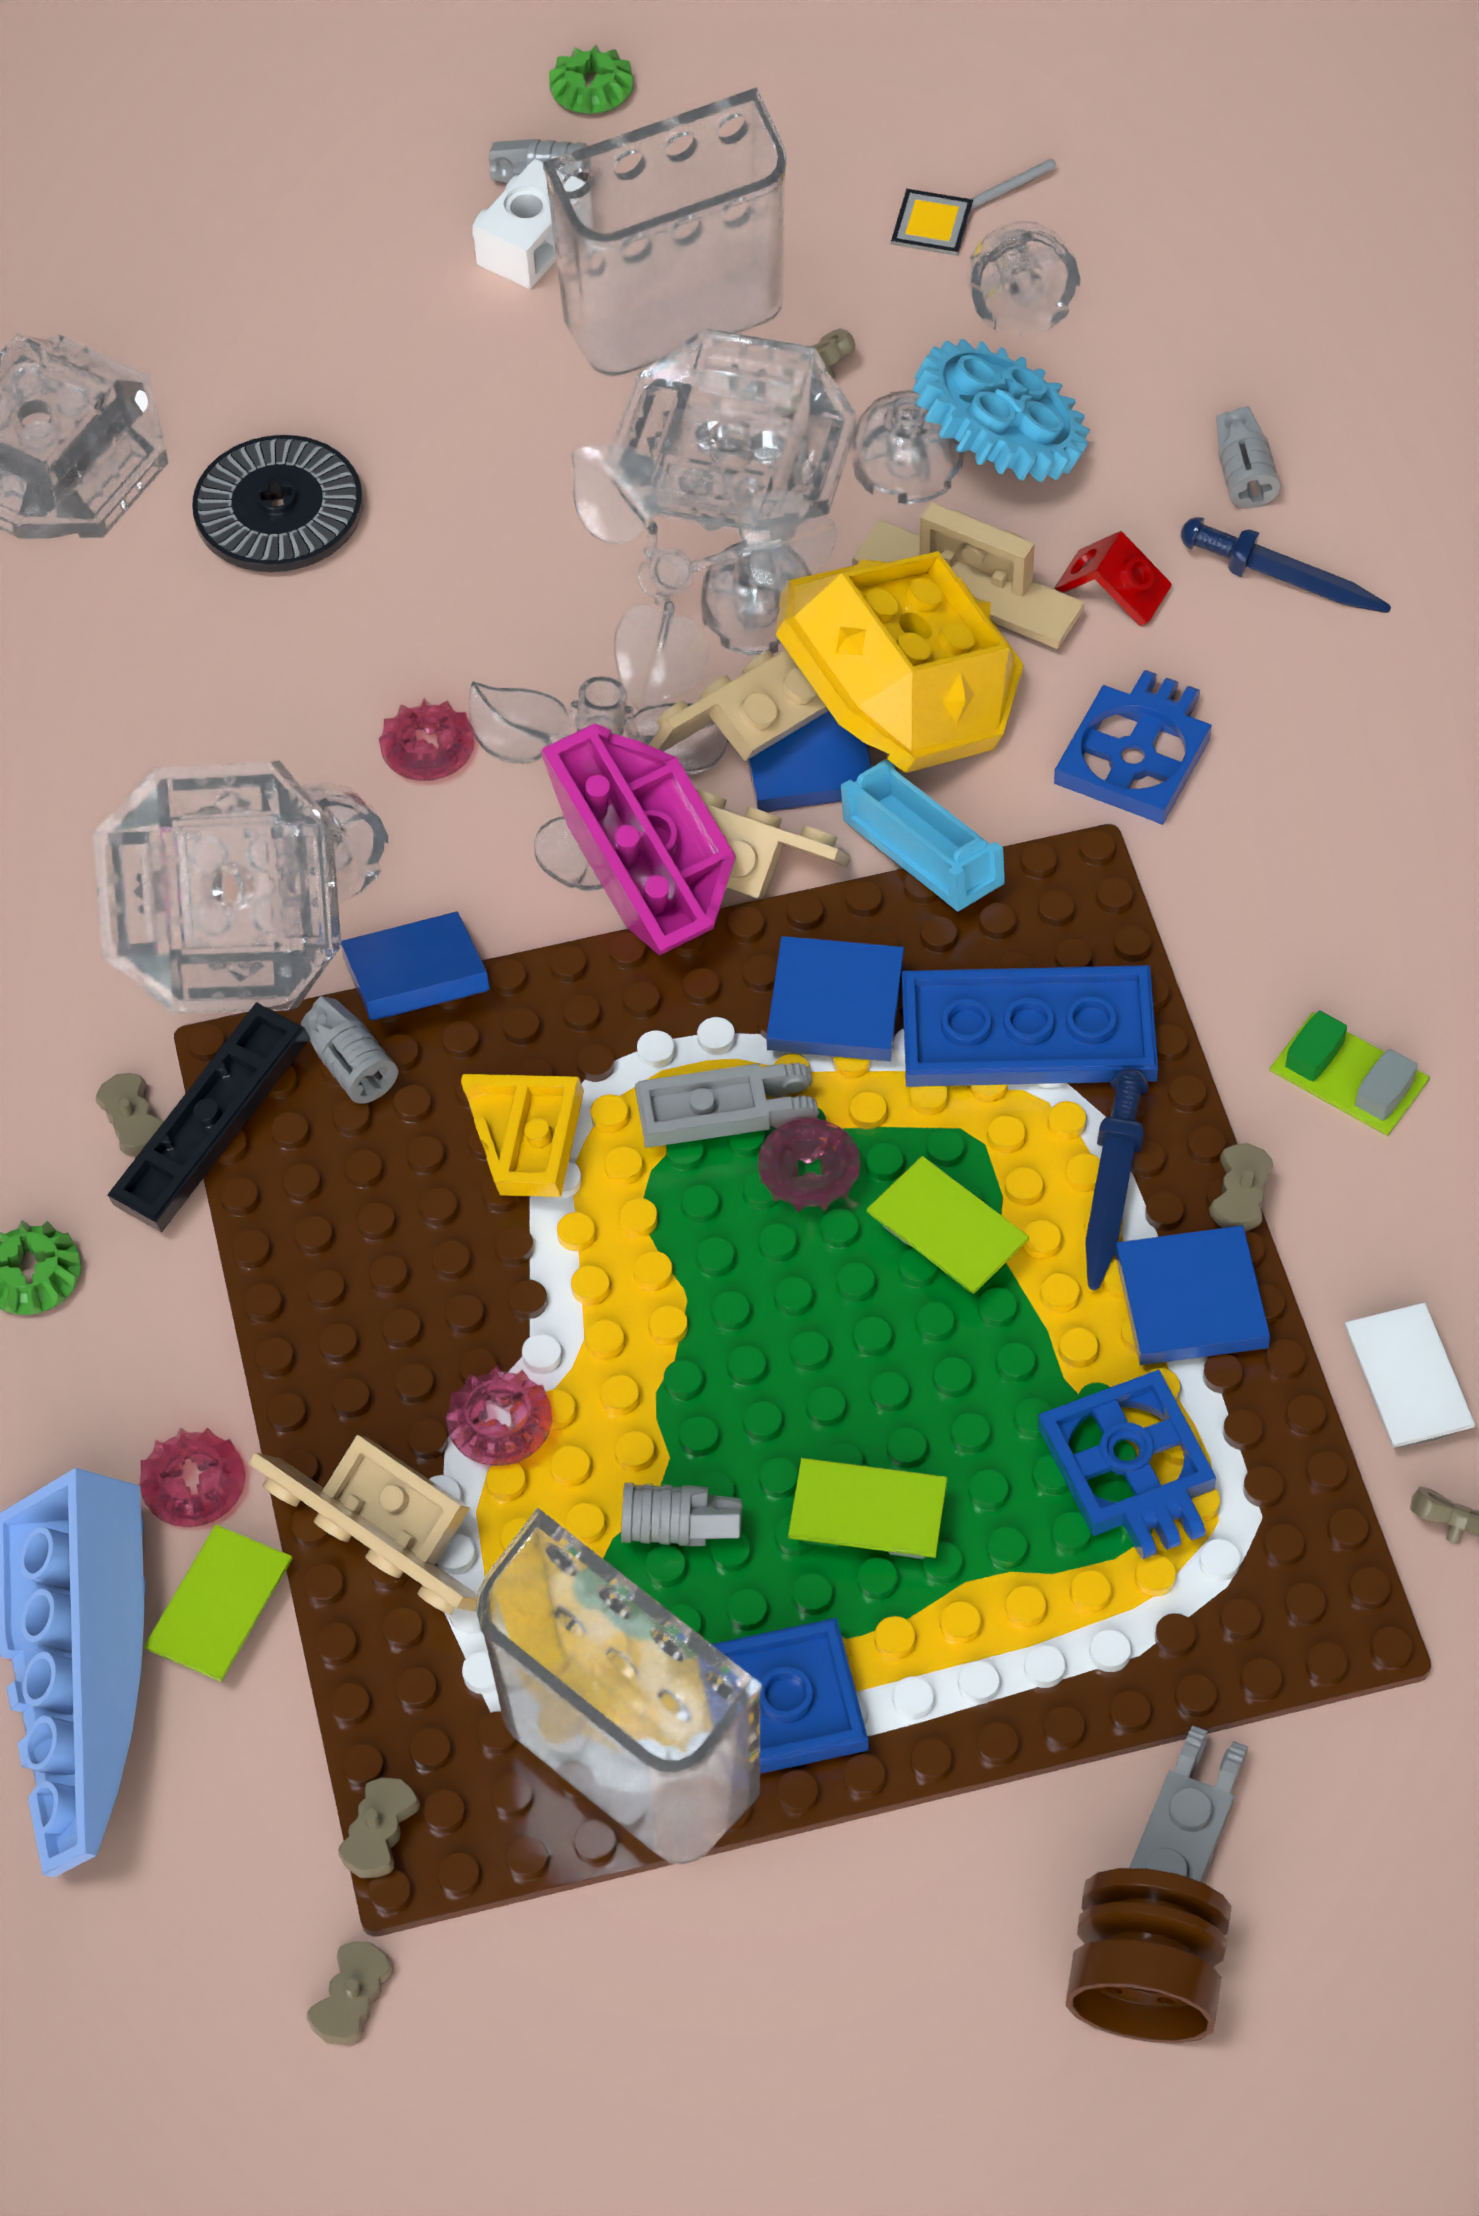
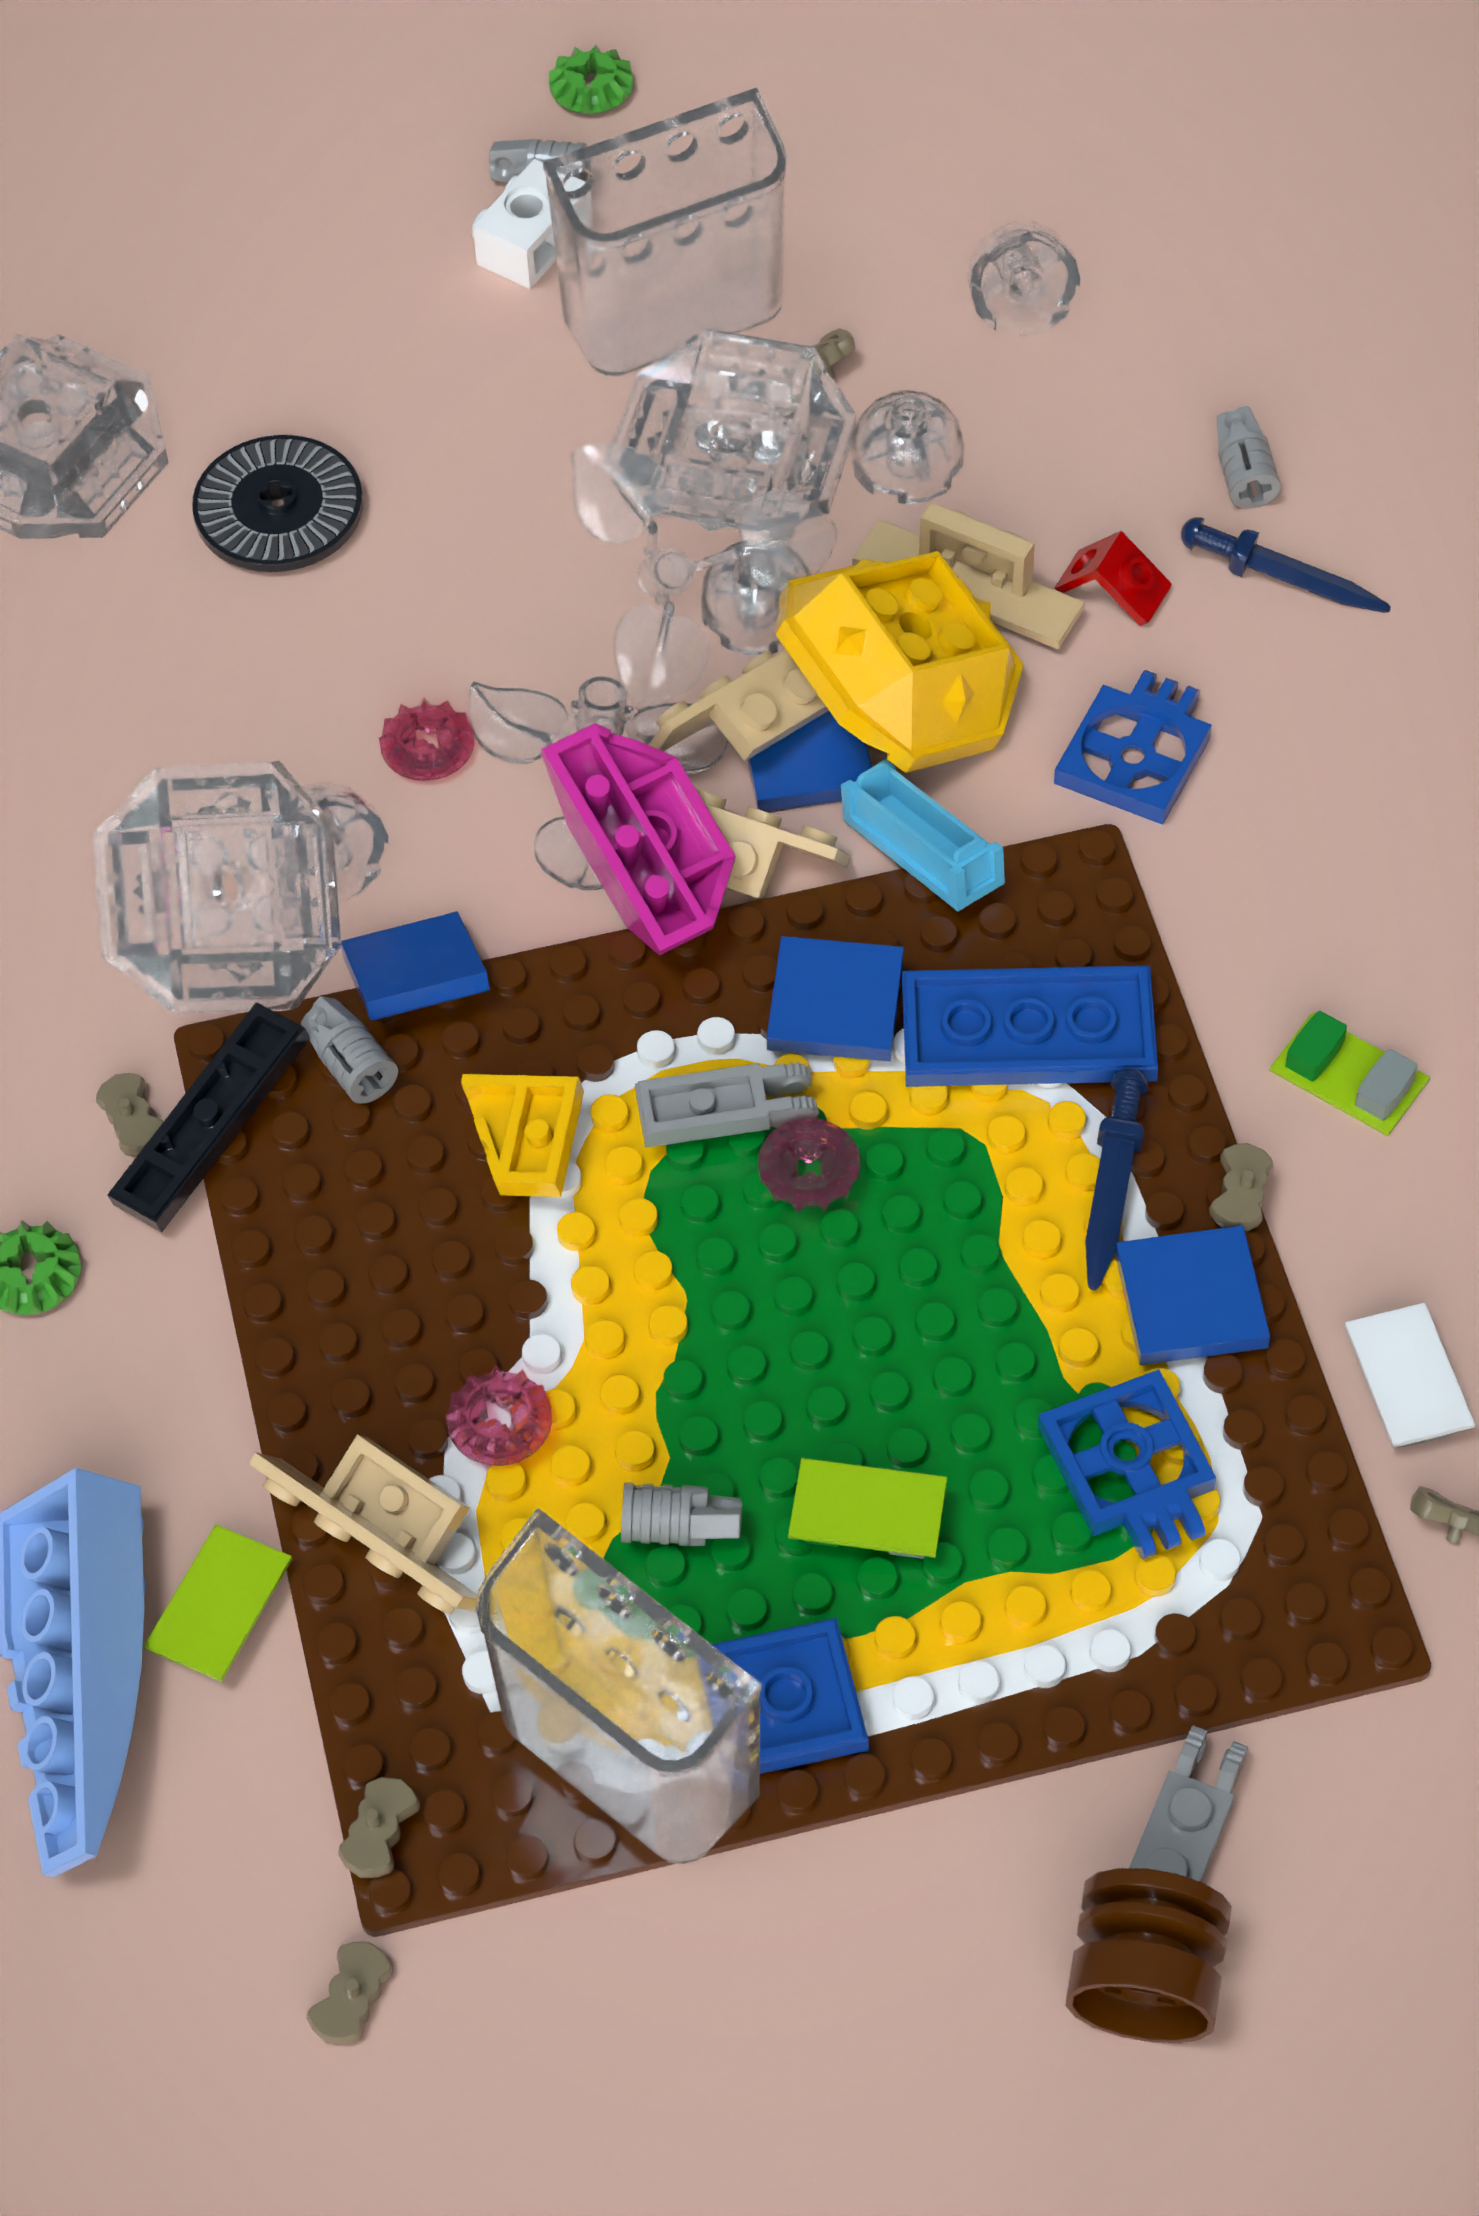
(217, 1488): clear pink gear -> none
(940, 221): piece -> none
(947, 1225): lime piece -> none
(1000, 410): medium azure gear -> none

